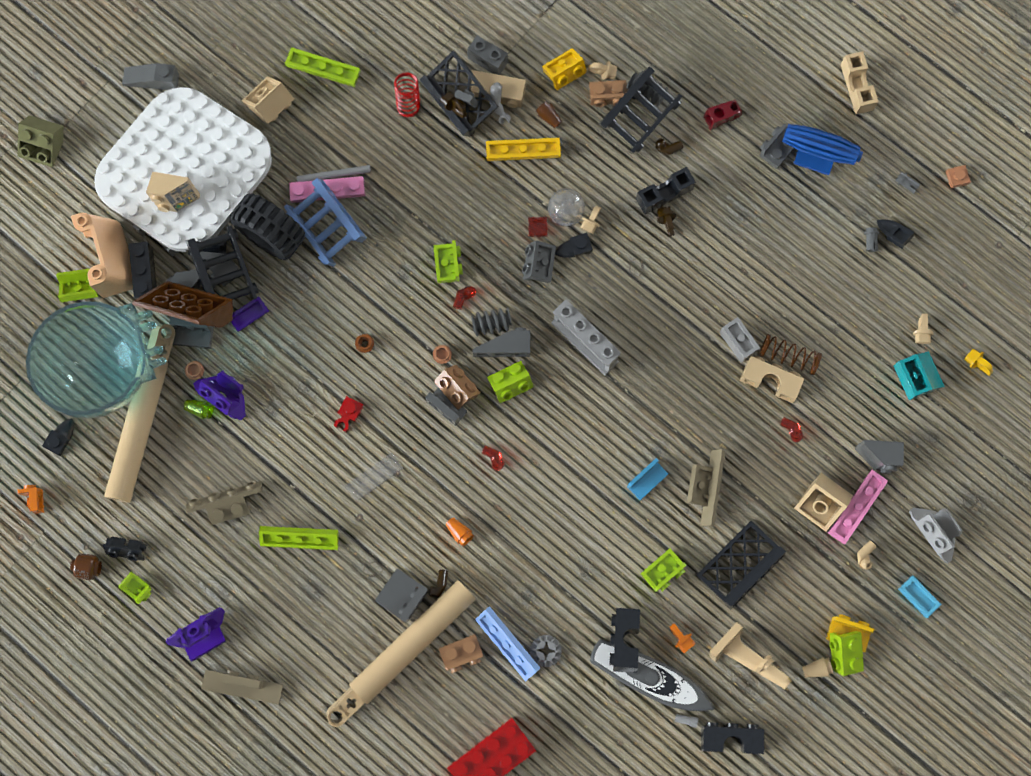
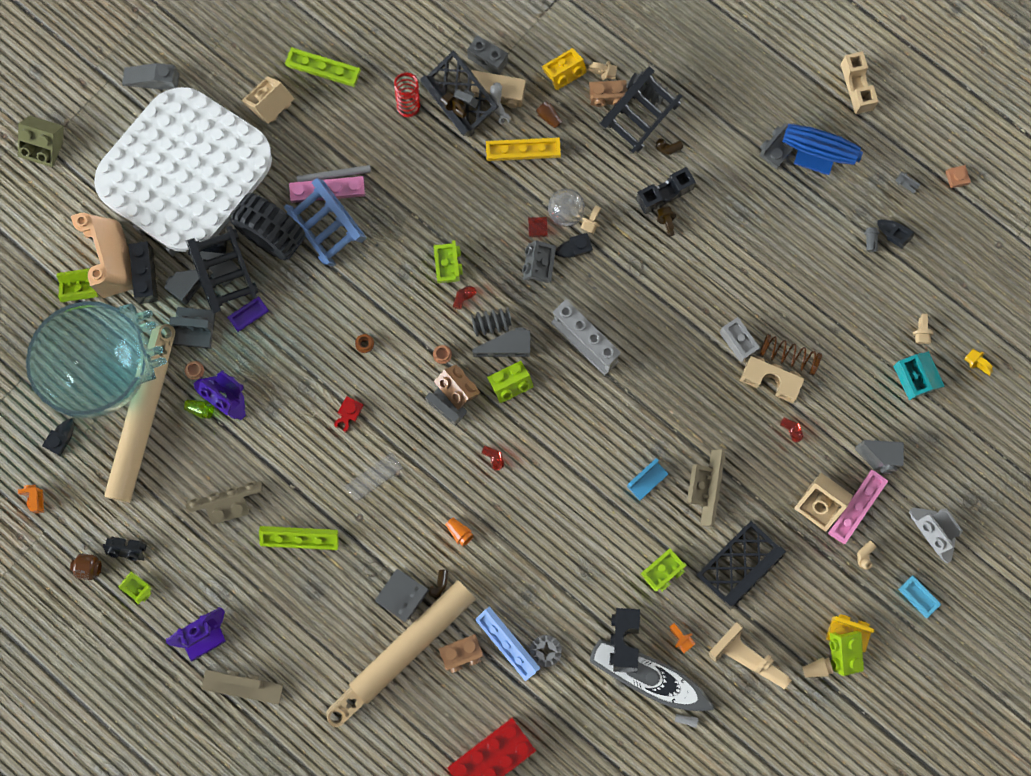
(171, 191): tan slope -> none
(188, 304): reddish brown slope -> none
(714, 737): black arch -> none
(722, 114): dark red leg -> none

